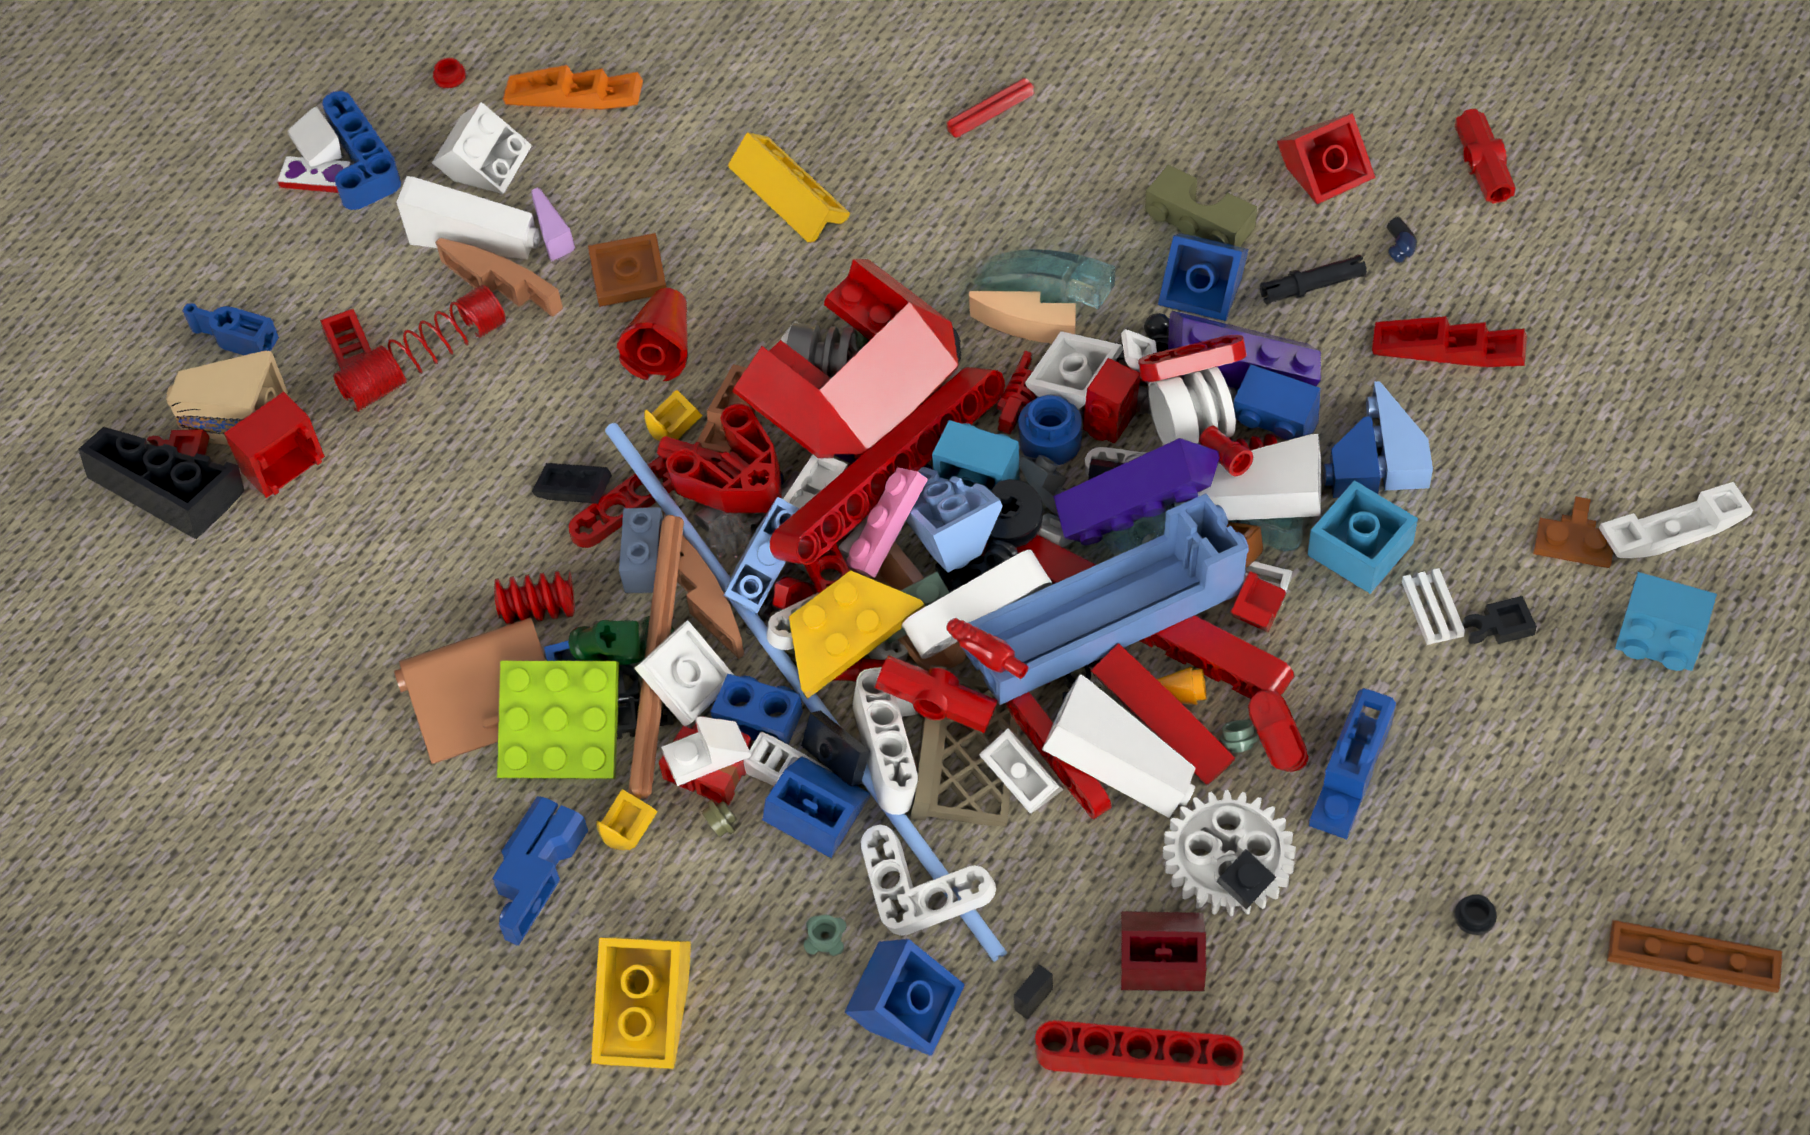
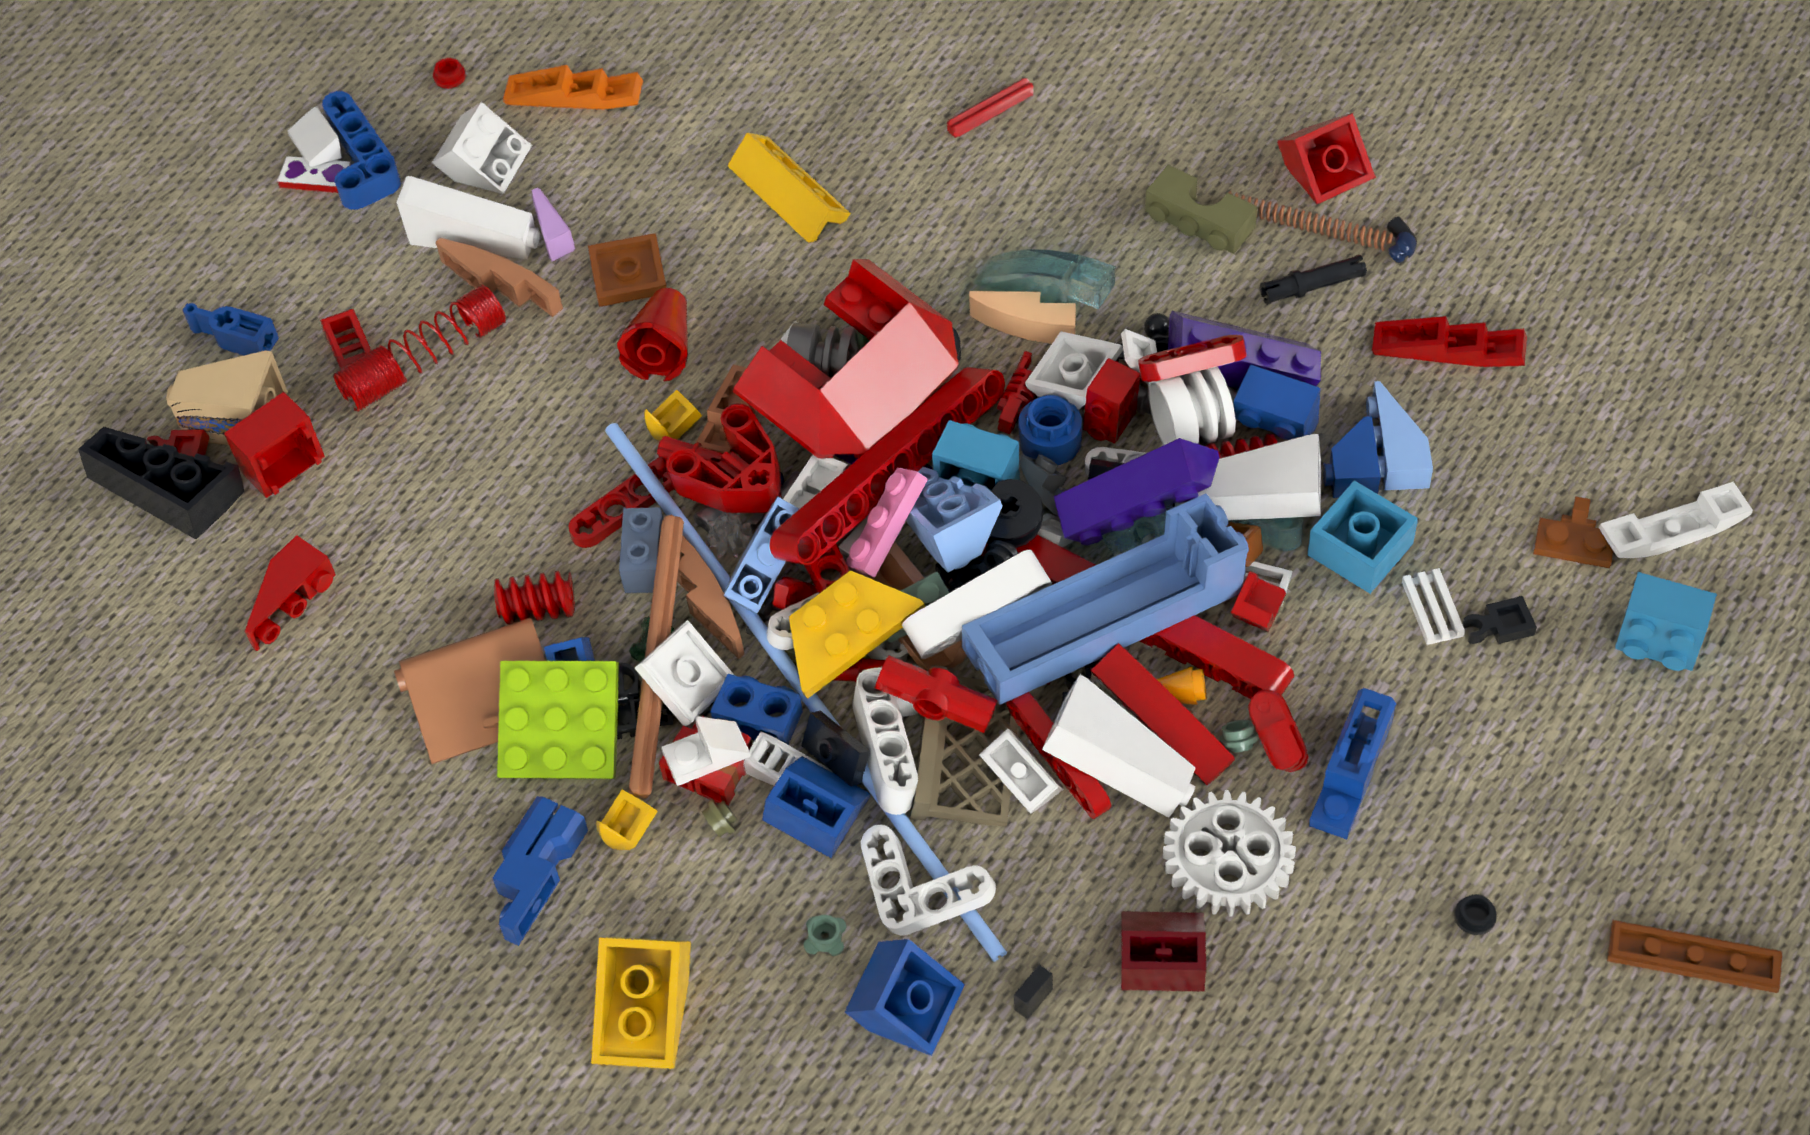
(292, 569): none -> red slope
(572, 483): black plate -> none
(607, 642): dark green piece -> none
(988, 649): red piece -> none
(1156, 1042): red beam -> none
(1202, 276): blue slope -> none
(1233, 456): red pin -> none
(1246, 879): black plate -> none
(1321, 224): none -> nougat piece
(1485, 156): red piece -> none

